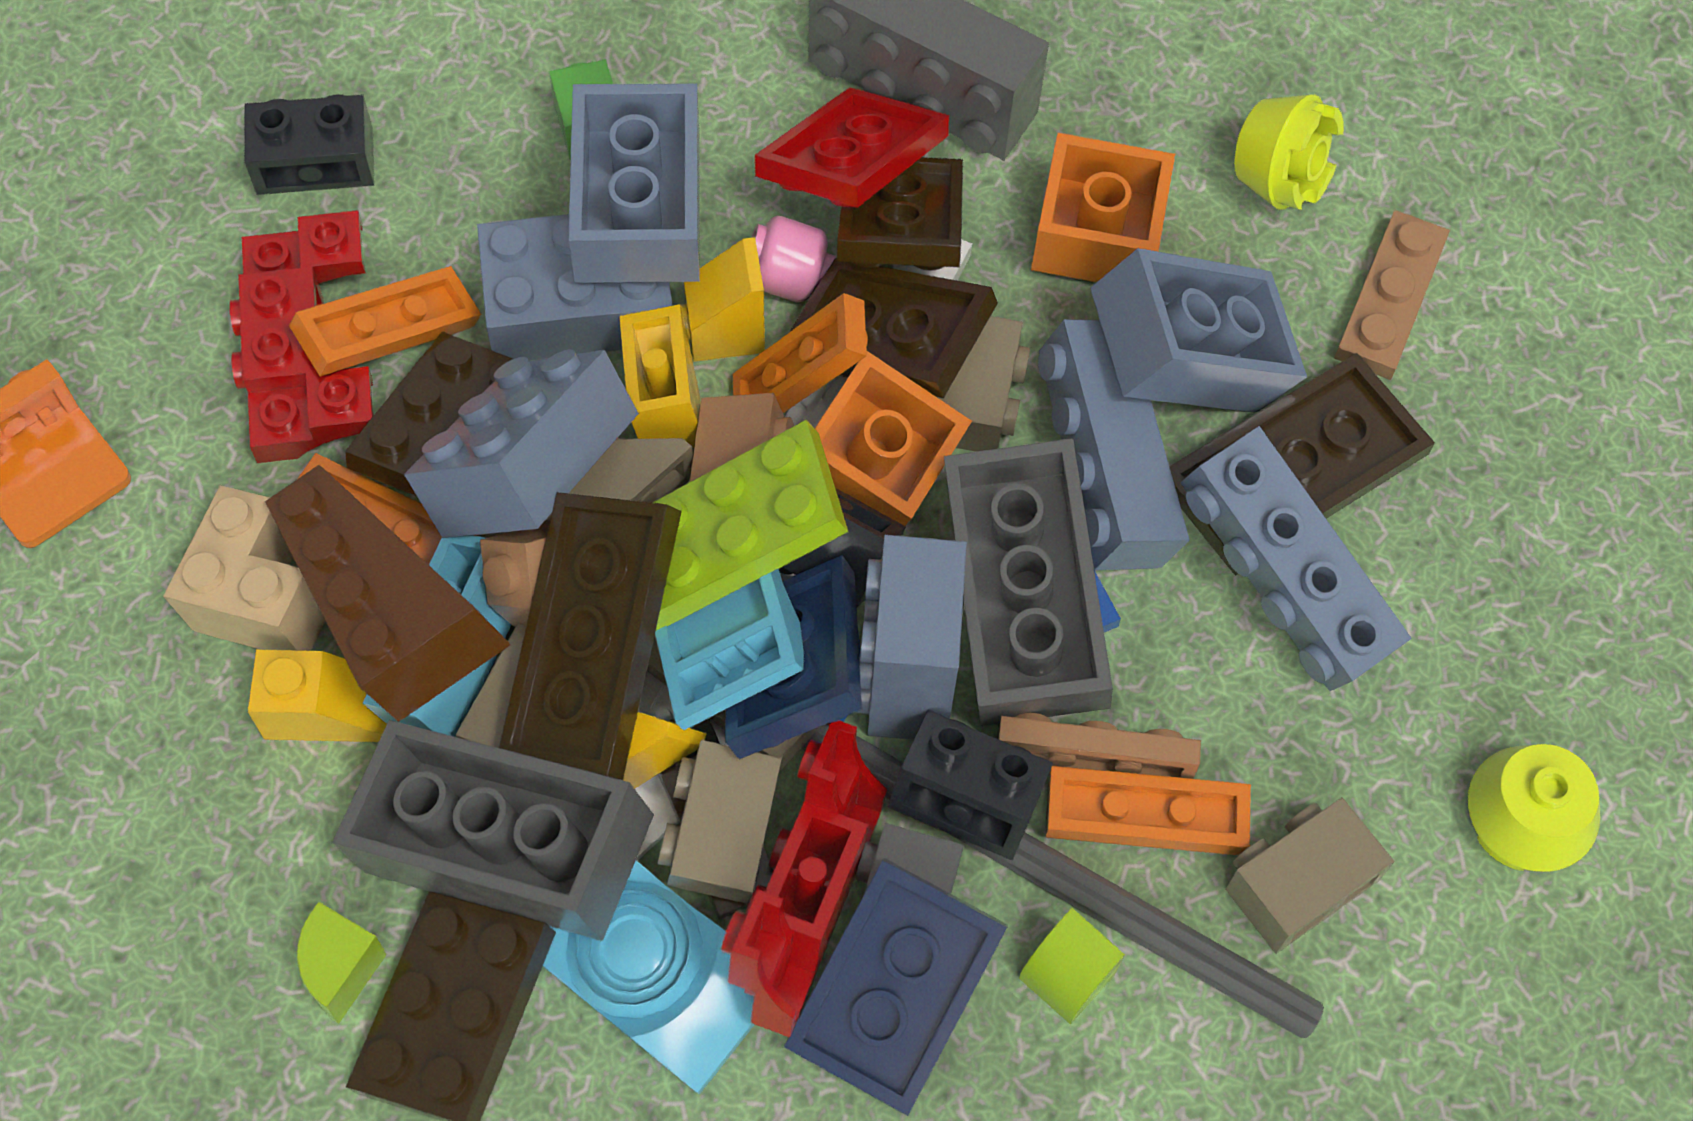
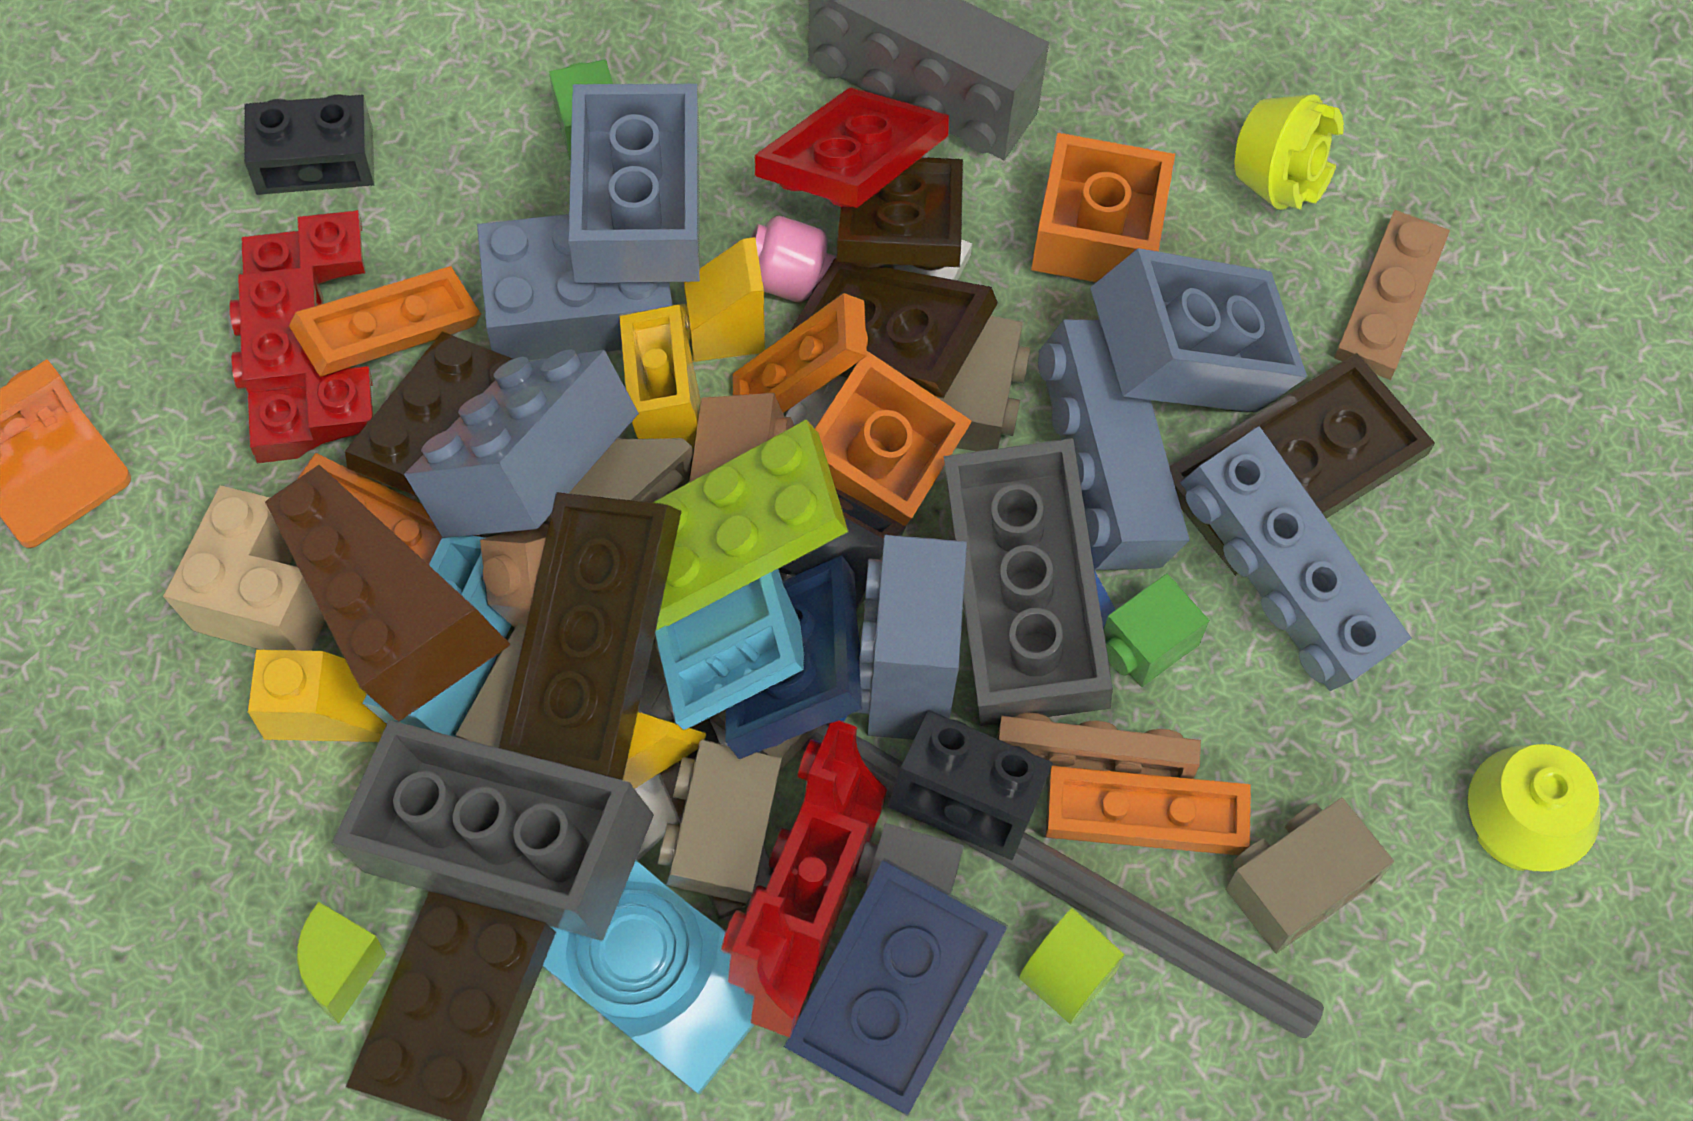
(1153, 631): none -> bright green brick

